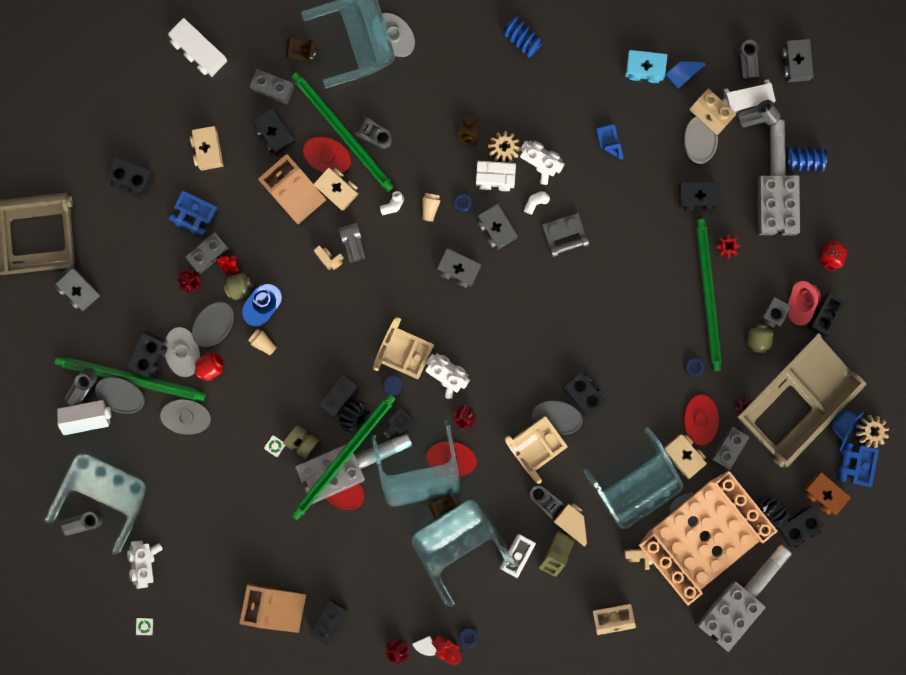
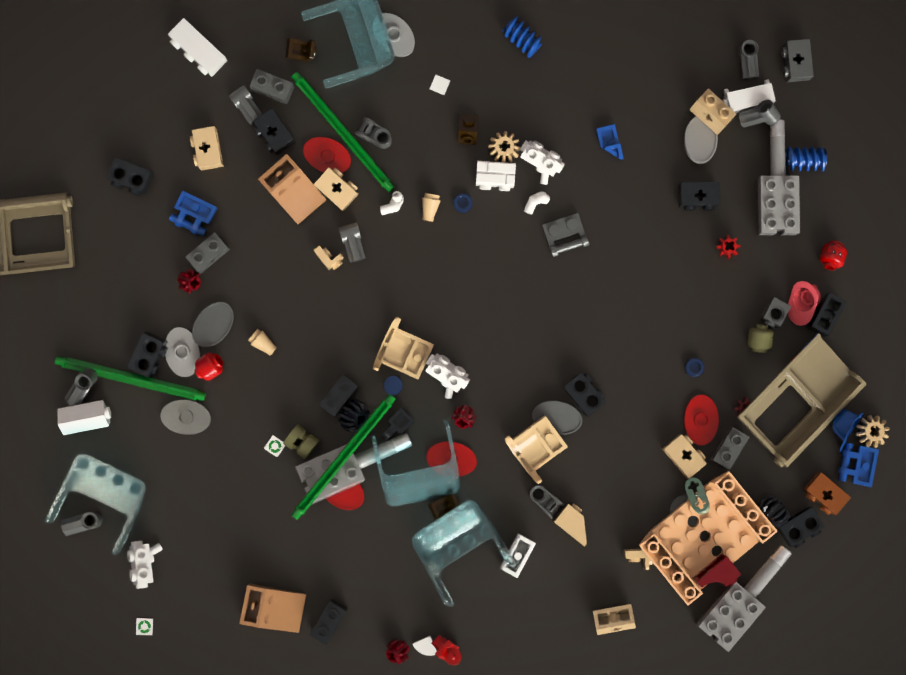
(70, 278): dark grey brick -> none
(120, 395): dark grey piece -> none
(228, 264): red plant -> none
(238, 286): olive head -> none
(244, 102): none -> dark grey piece
(261, 304): blue piece -> none
(439, 84): none -> white sticker
(452, 259): dark grey brick -> none
(468, 637): dark blue tile -> none
(506, 232): dark grey brick -> none
(557, 553): olive tile -> none
(642, 489): clear light blue windscreen -> none
(655, 62): medium azure brick -> none
(684, 71): blue slope -> none
(701, 494): none -> sand green beam
(708, 291): green piece -> none
(719, 570): none -> dark red arch

